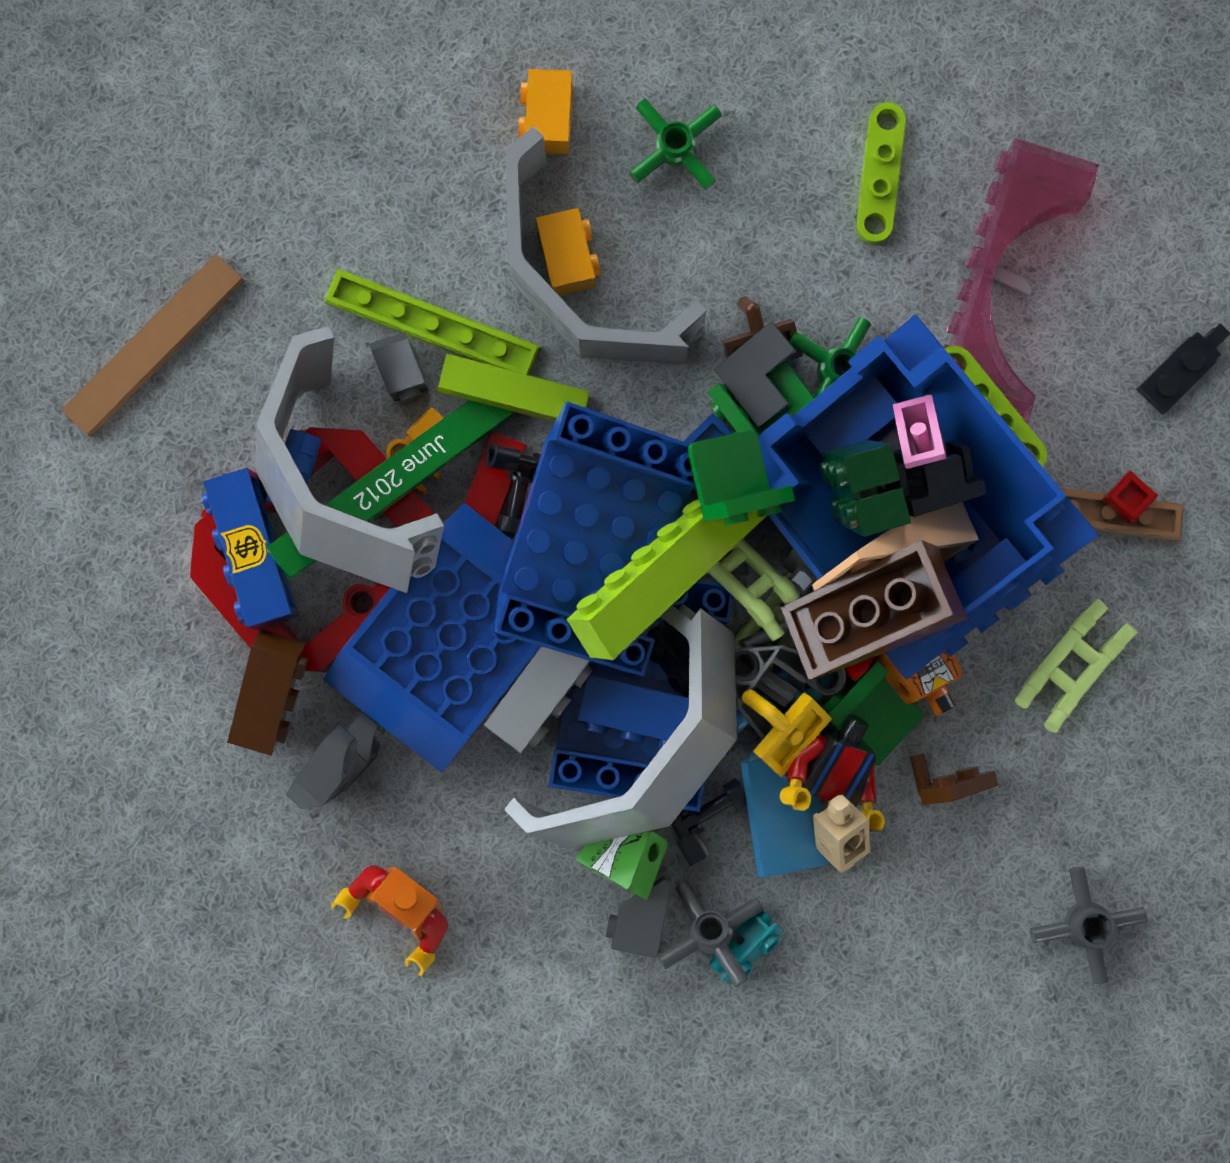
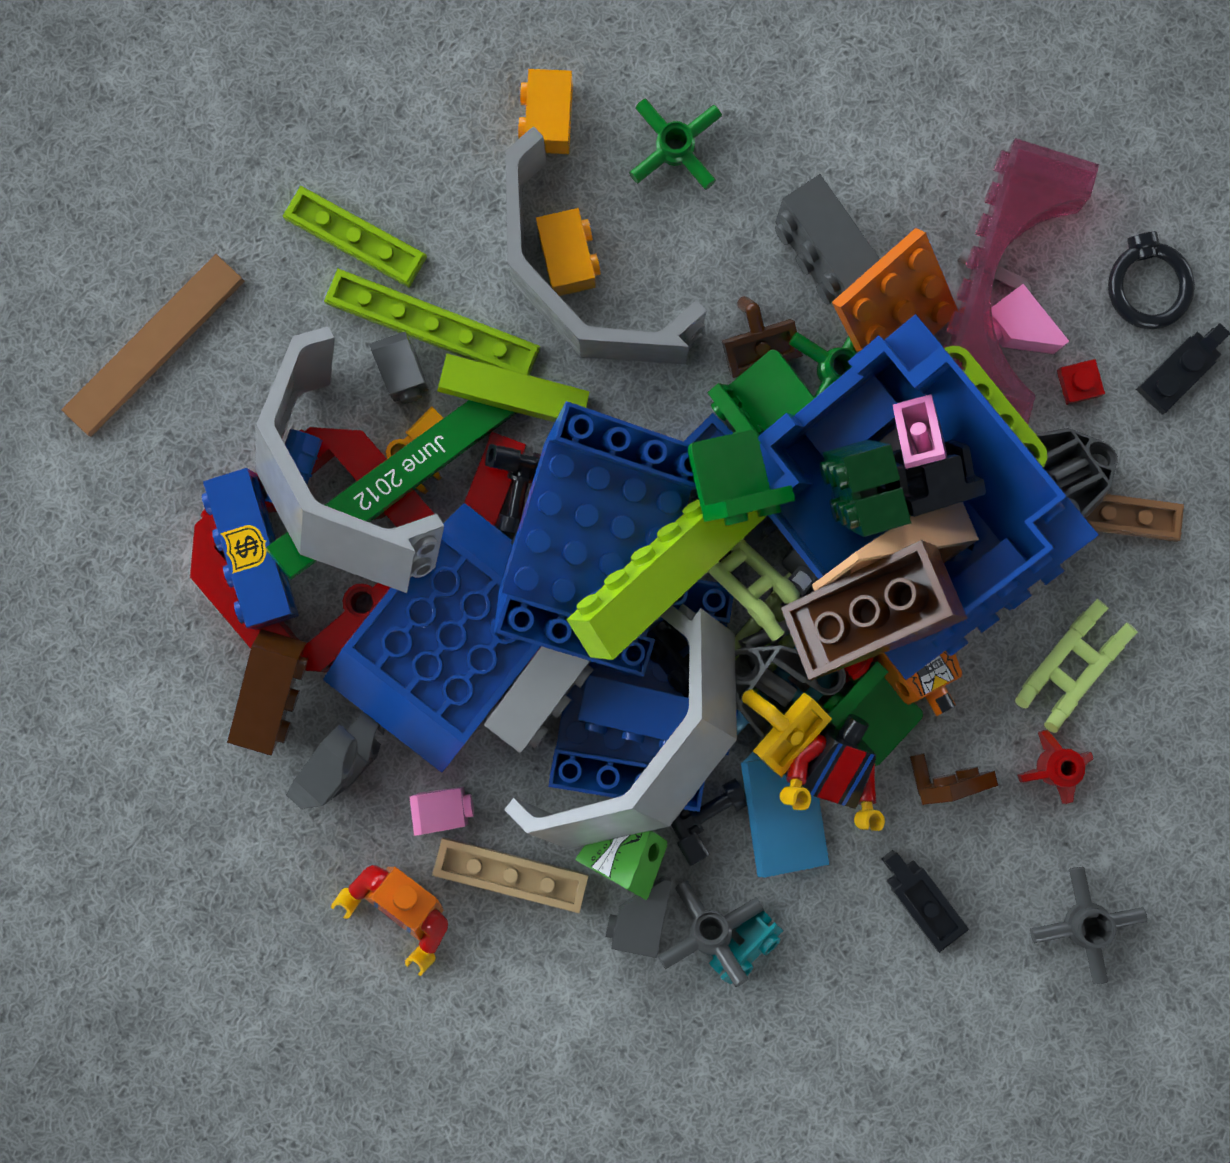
(354, 236): none -> lime tile
(440, 810): none -> bright pink slope
(510, 875): none -> tan plate
(747, 373): dark grey tile -> none
(824, 238): none -> dark grey brick
(842, 833): tan piece -> none
(880, 173): lime plate -> none
(894, 290): none -> orange plate
(924, 902): none -> black hinge
(1025, 325): none -> bright pink slope
(1050, 769): none -> red brick
(1079, 447): none -> dark grey connector
(1080, 381): none -> red plate
(1130, 497): red tile -> none
(1142, 248): none -> black piece

